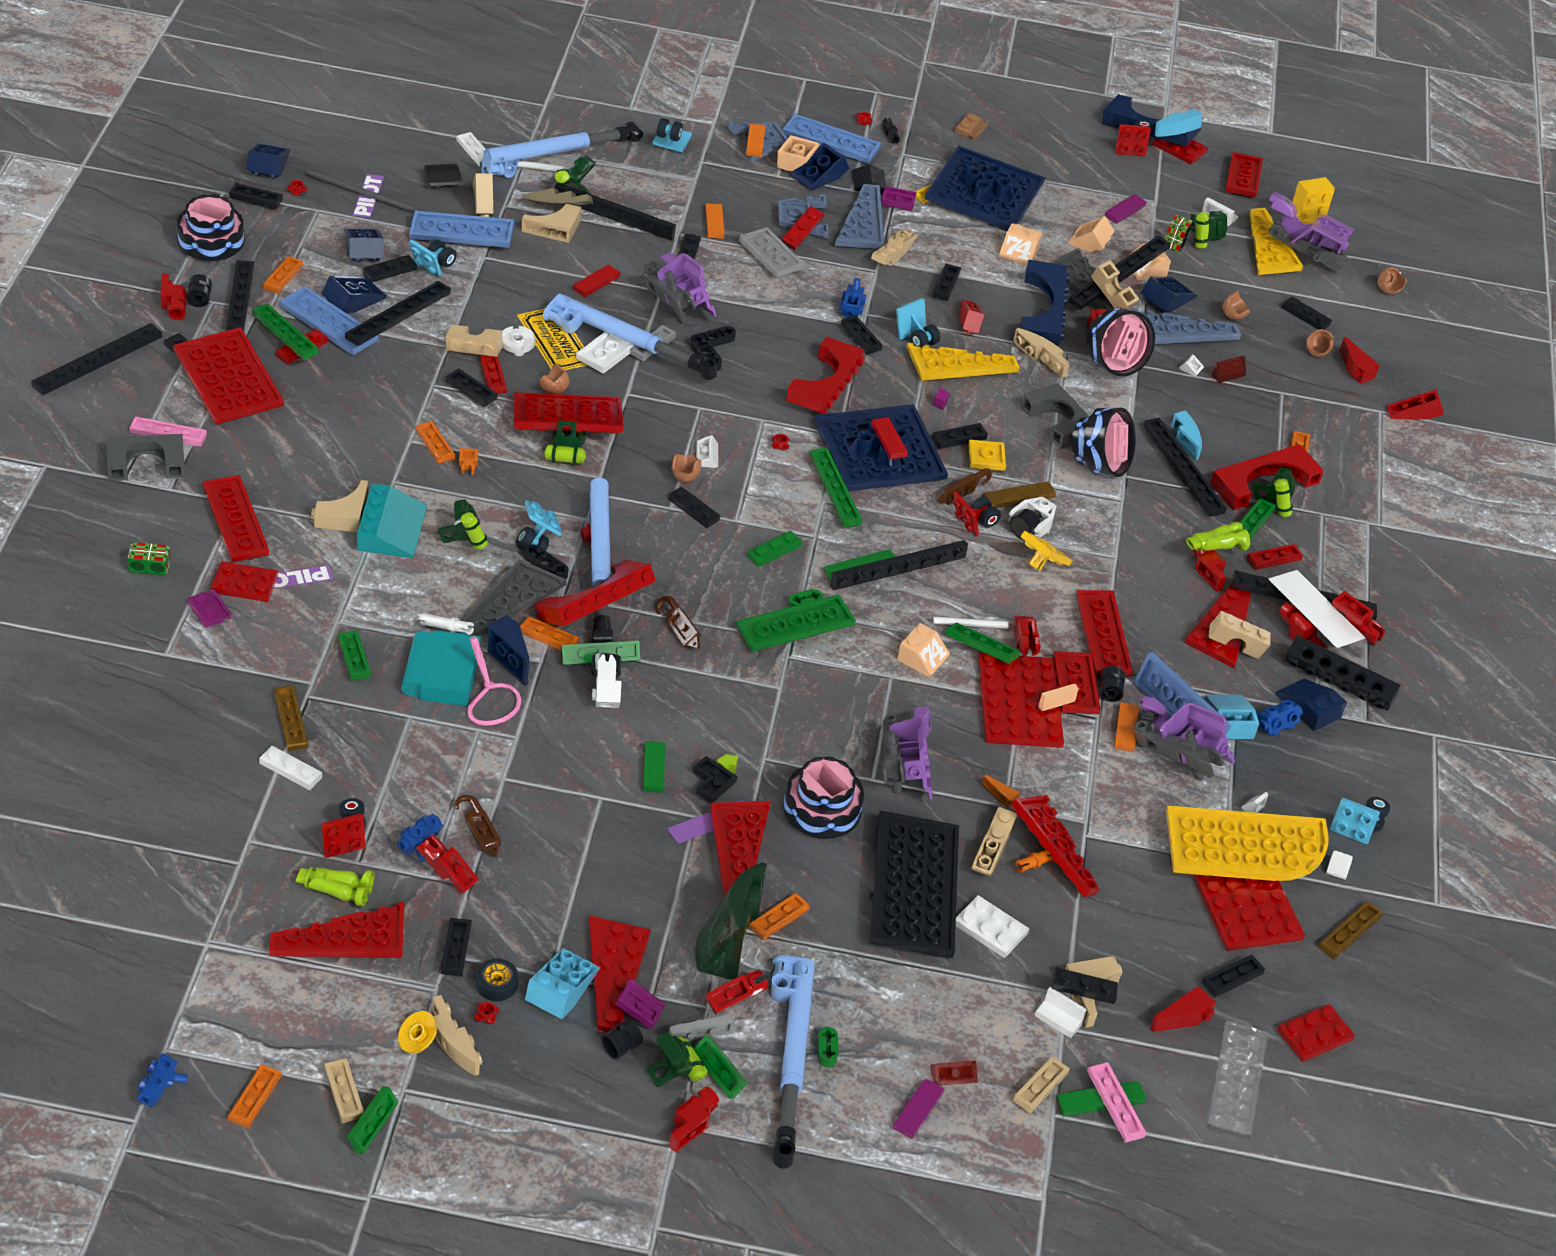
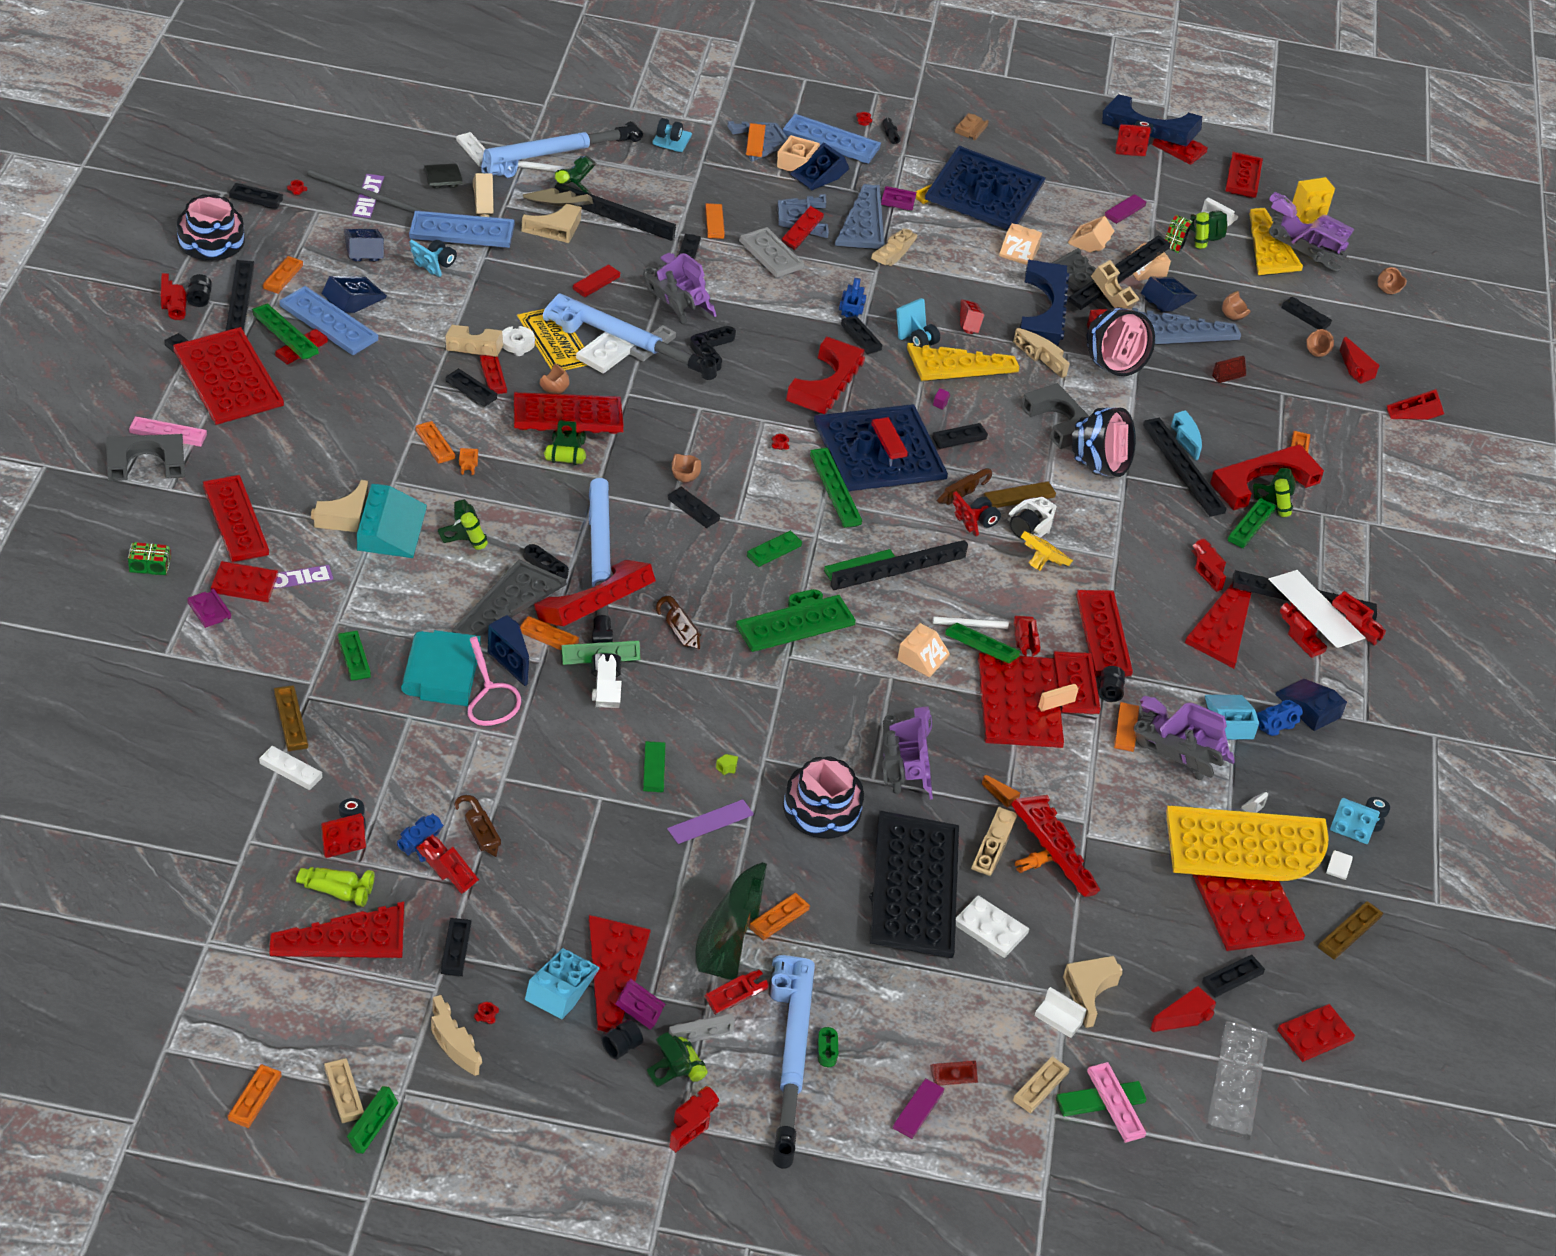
(96, 359): black plate -> none
(160, 1075): blue brick -> none
(267, 160): dark blue slope -> none
(390, 268): black plate -> none
(397, 313): black plate -> none
(417, 1032): yellow dish -> none
(453, 625): white pin -> none
(497, 979): wheel -> none
(544, 521): medium azure plate -> none
(586, 533): red plate -> none
(707, 452): white slope -> none
(716, 779): black plate -> none
(720, 1067): green plate -> none
(738, 836): red wing -> none
(869, 175): black slope -> none
(946, 282): black plate -> none
(987, 455): yellow plate -> none
(1085, 985): black plate -> none
(1167, 687): medium blue plate -> none
(1179, 123): medium azure slope -> none
(1191, 366): white slope -> none
(1221, 538): lime piece -> none
(1227, 627): tan arch -> none
(1274, 556): red tile -> none
(1336, 664): black brick -> none

